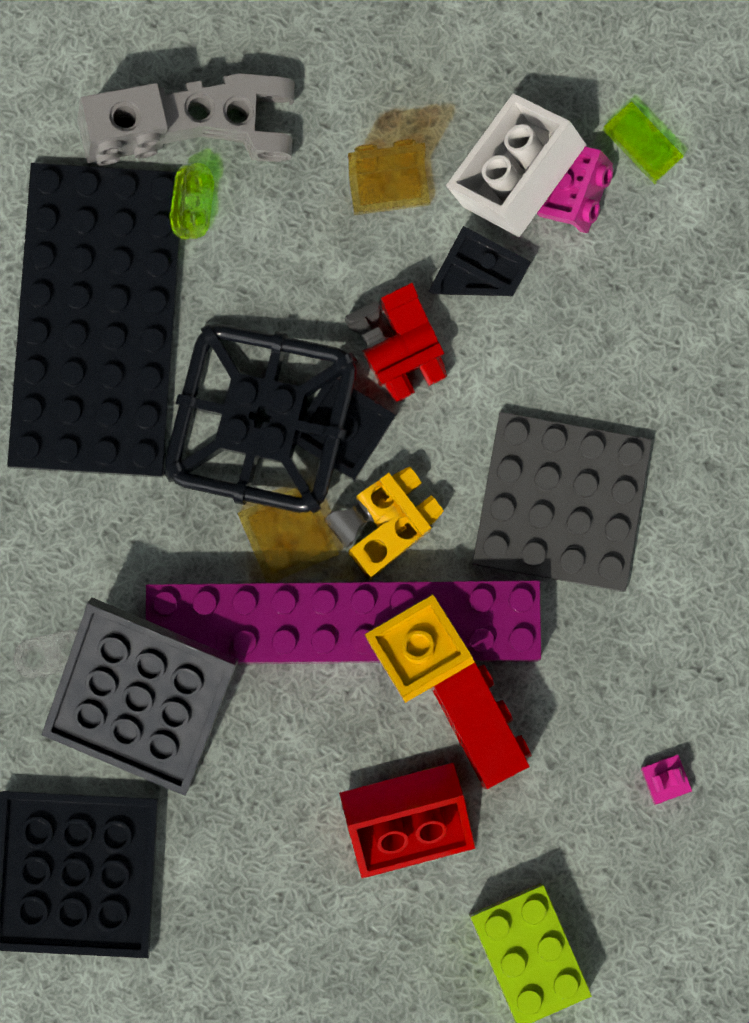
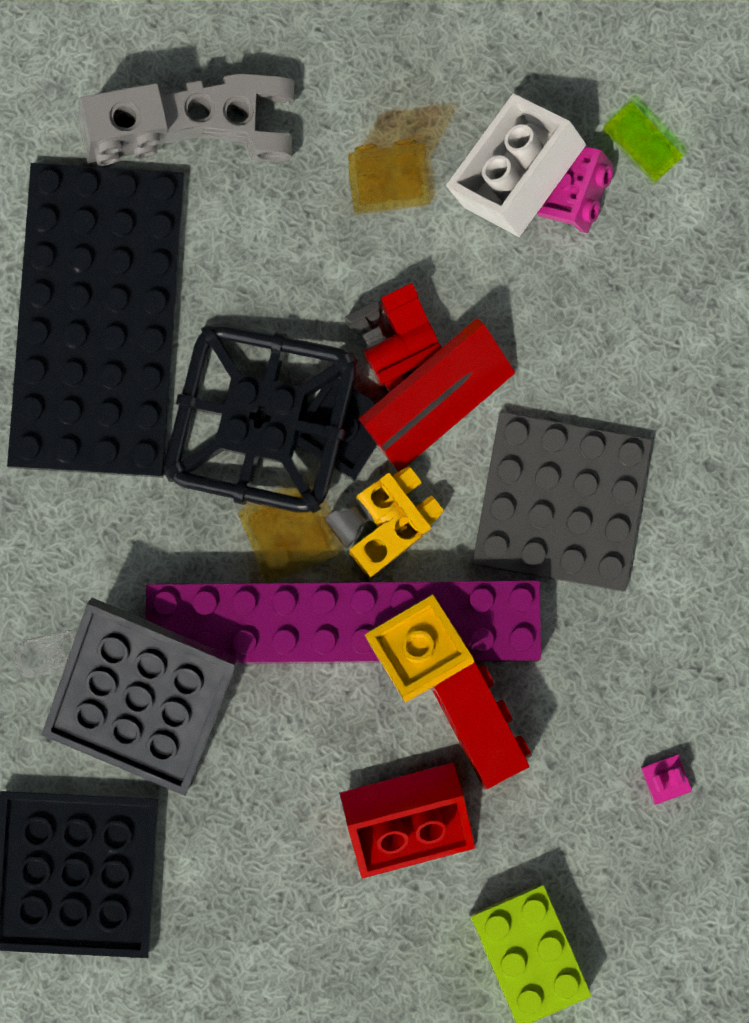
(192, 199): clear neon green plate -> none
(437, 395): none -> red tile
(479, 268): black wing -> none

